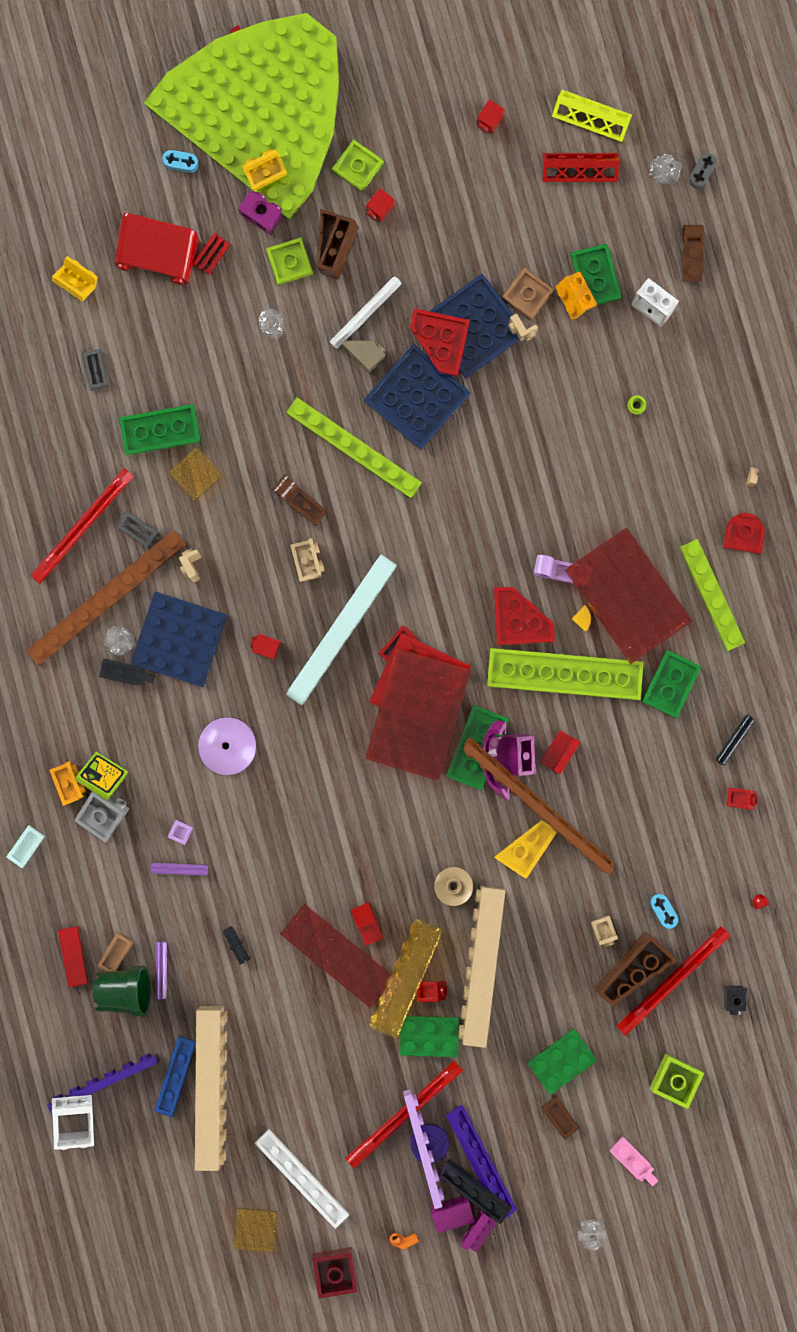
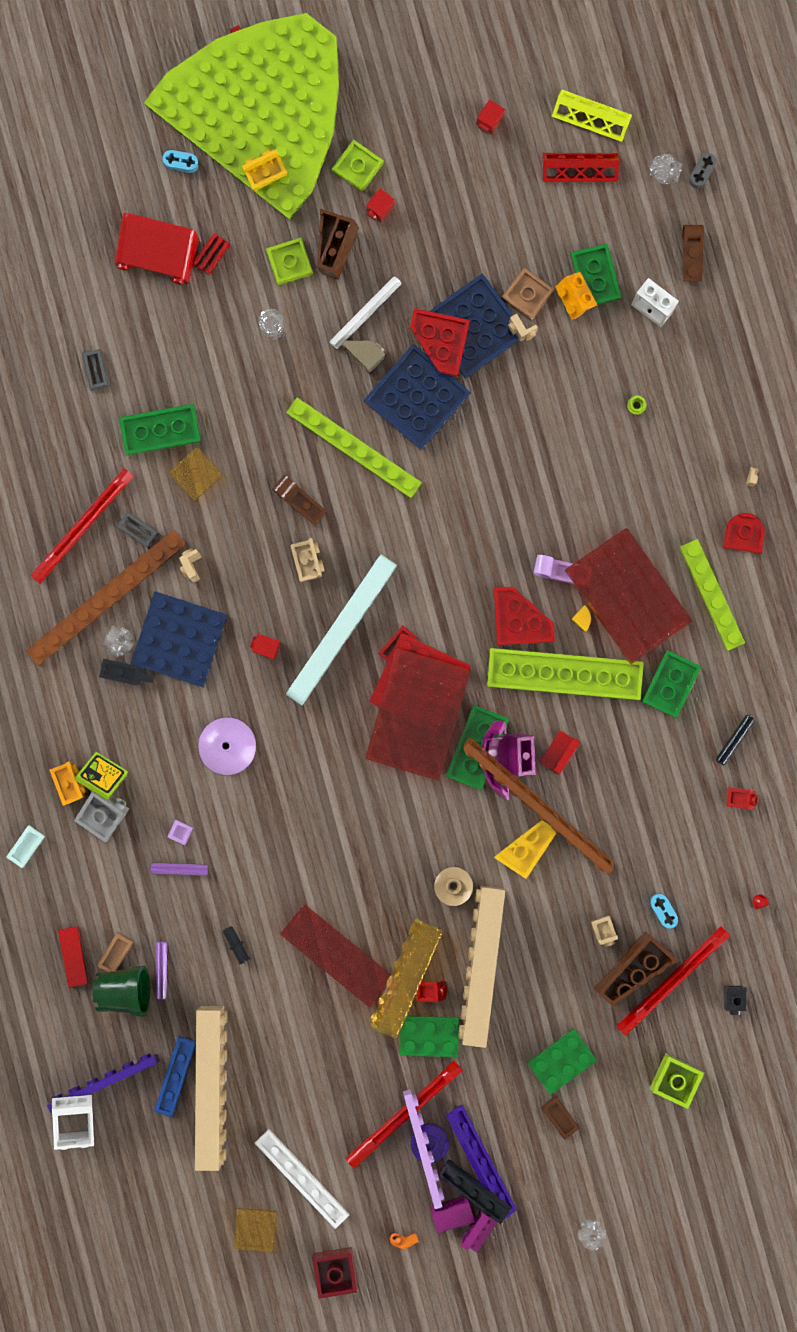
(75, 279): yellow bracket -> none
(266, 221): magenta brick -> none
(367, 924): red slope -> none
(633, 1161): bright pink hinge -> none

